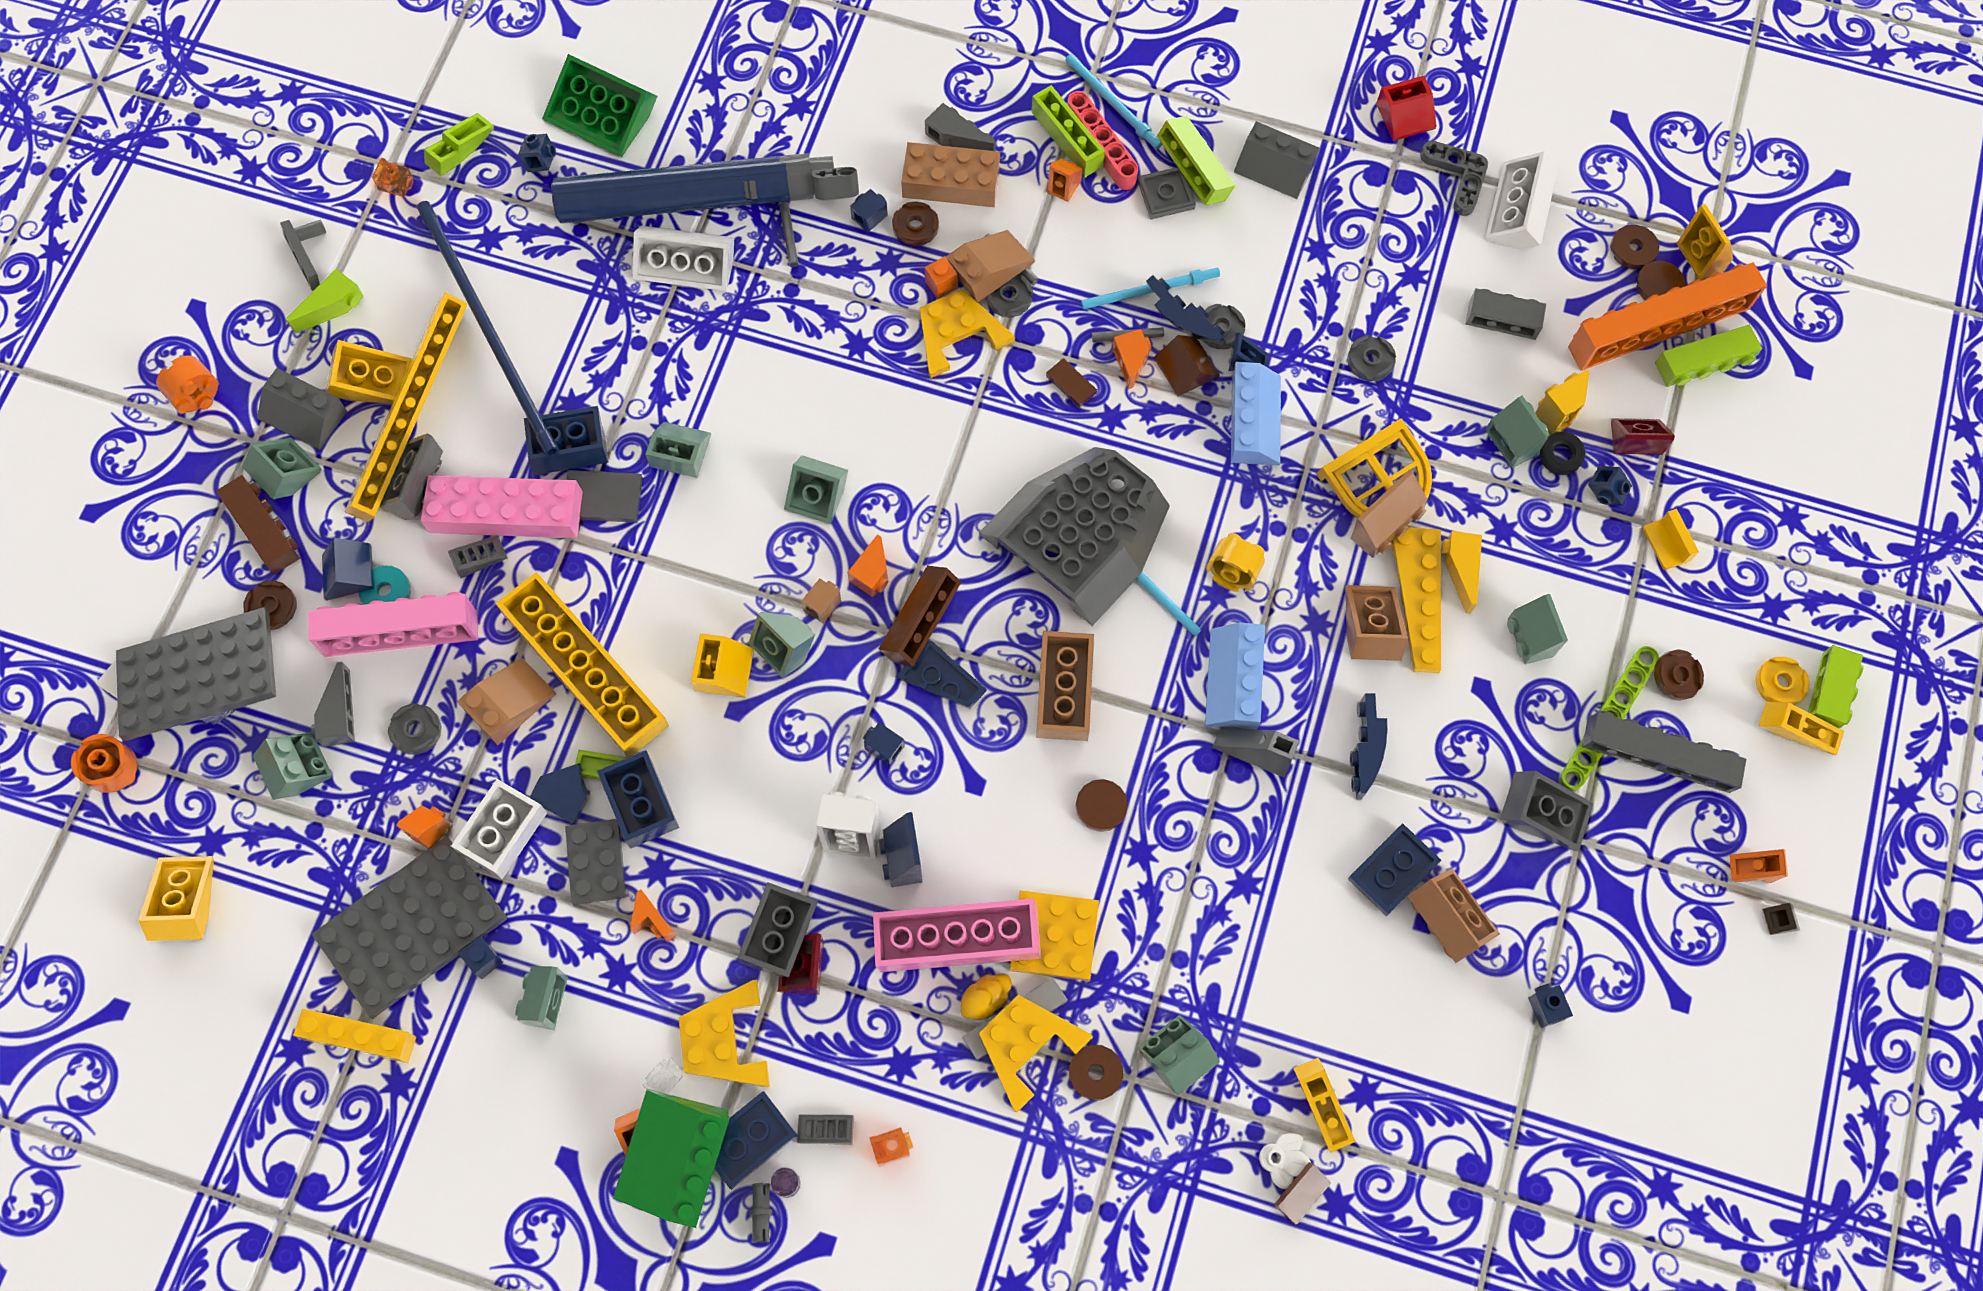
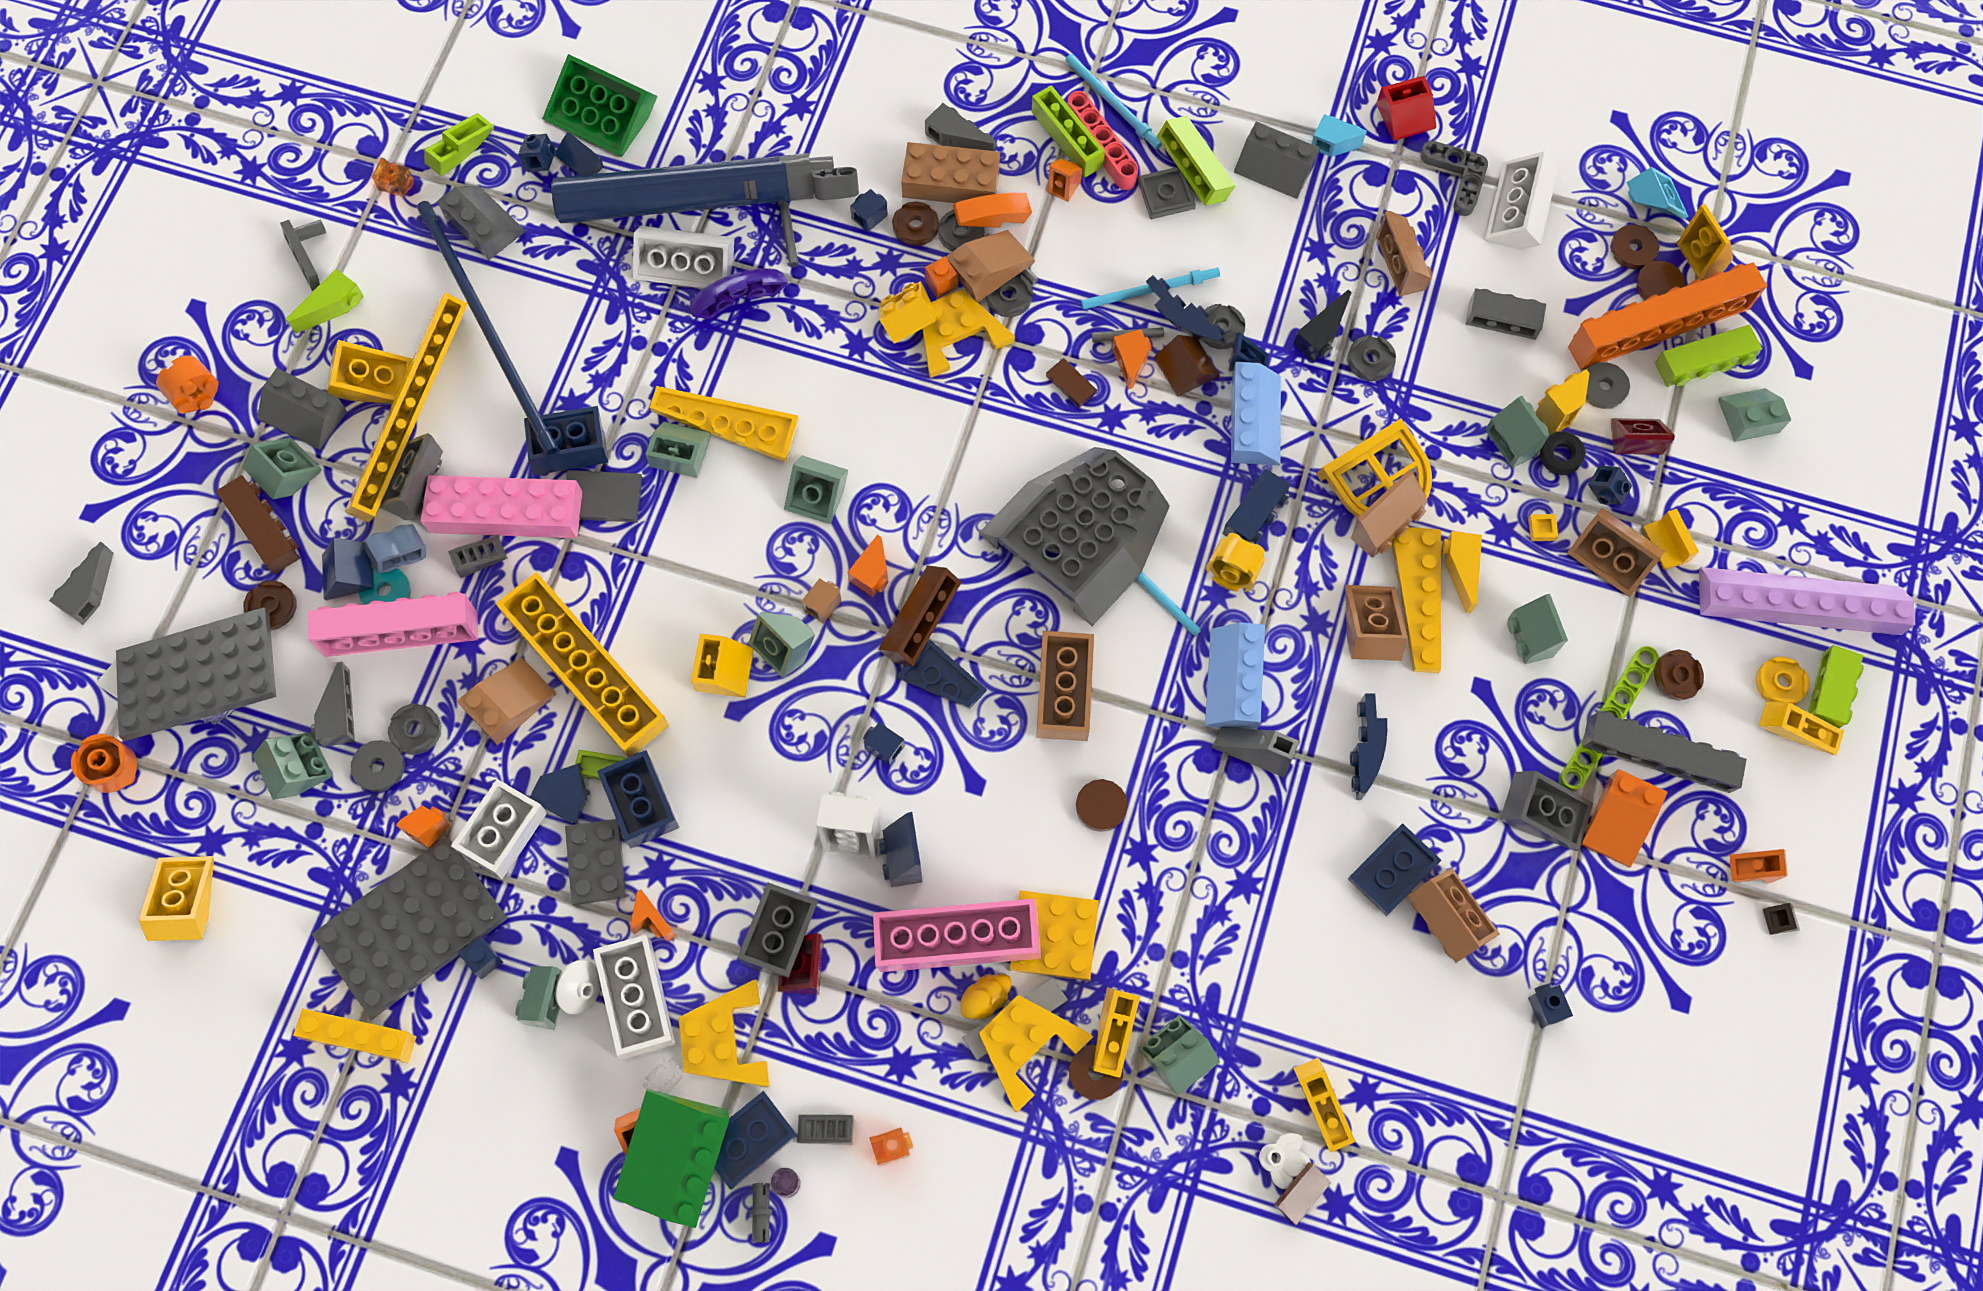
(85, 587): none -> dark grey slope
(370, 753): none -> dark grey tile
(395, 548): none -> sand blue brick
(480, 219): none -> dark grey slope
(577, 987): none -> white dish
(578, 156): none -> dark blue slope
(634, 997): none -> white brick
(723, 291): none -> dark purple brick
(742, 424): none -> yellow wing
(906, 312): none -> yellow slope
(953, 240): none -> dark grey tile
(993, 210): none -> orange slope
(1115, 1031): none -> yellow slope
(1258, 507): none -> dark blue brick
(1317, 335): none -> black slope
(1337, 136): none -> medium azure slope
(1403, 254): none -> medium nougat slope
(1543, 527): none -> yellow plate
(1612, 375): none -> dark grey tile
(1616, 552): none -> medium nougat slope
(1623, 817): none -> orange slope
(1656, 192): none -> medium azure slope
(1754, 414): none -> sand green slope
(1805, 601): none -> lavender slope

